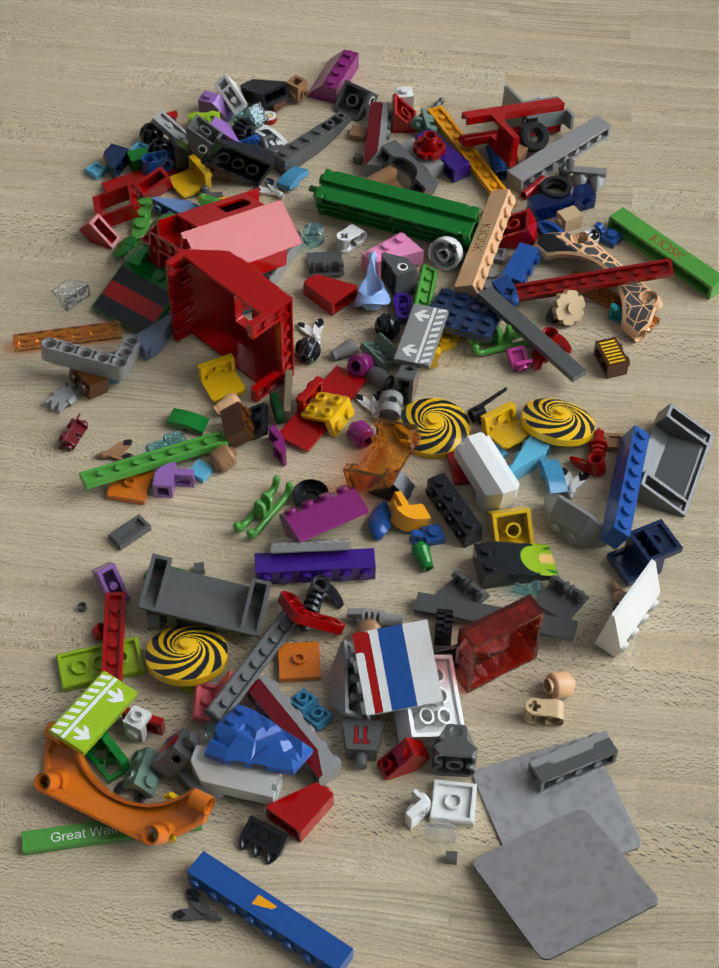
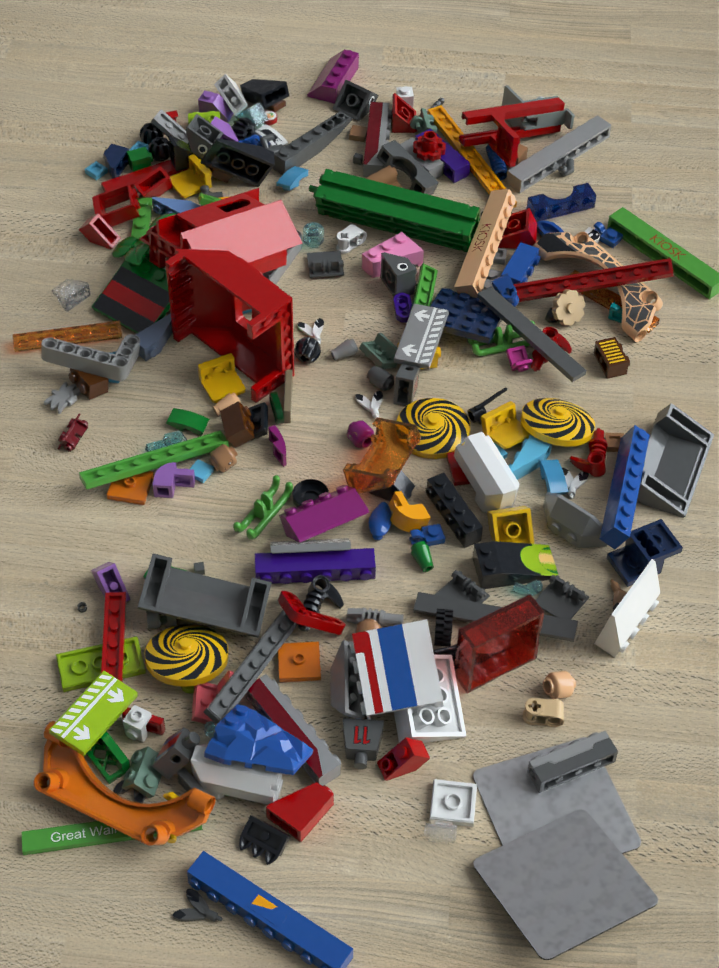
(97, 632): red hinge -> none
(117, 451): medium nougat piece -> none
(129, 532): dark grey tile -> none
(153, 160): blue piece -> none
(271, 190): white piece -> none
(297, 88): medium nougat brick -> none
(305, 432): red bracket -> none
(311, 709): dark azure slope -> none
(329, 293): red slope -> none
(330, 409): yellow bracket -> none
(360, 364): magenta head -> none
(371, 291): light blue hat -> none
(387, 325): black piece -> none
(390, 405): light grey wheel -> none
(417, 810): white bracket -> none
(445, 253): white cylinder -> none
(449, 341): yellow plate -> none
(451, 857): dark grey piece -> none
(454, 752): dark grey piece -> none
(532, 188): red piece -> none
(541, 132): black tyre -> none
(558, 183): black tyre -> none
(569, 219): tan brick -> none
(595, 175): light grey tile -> none

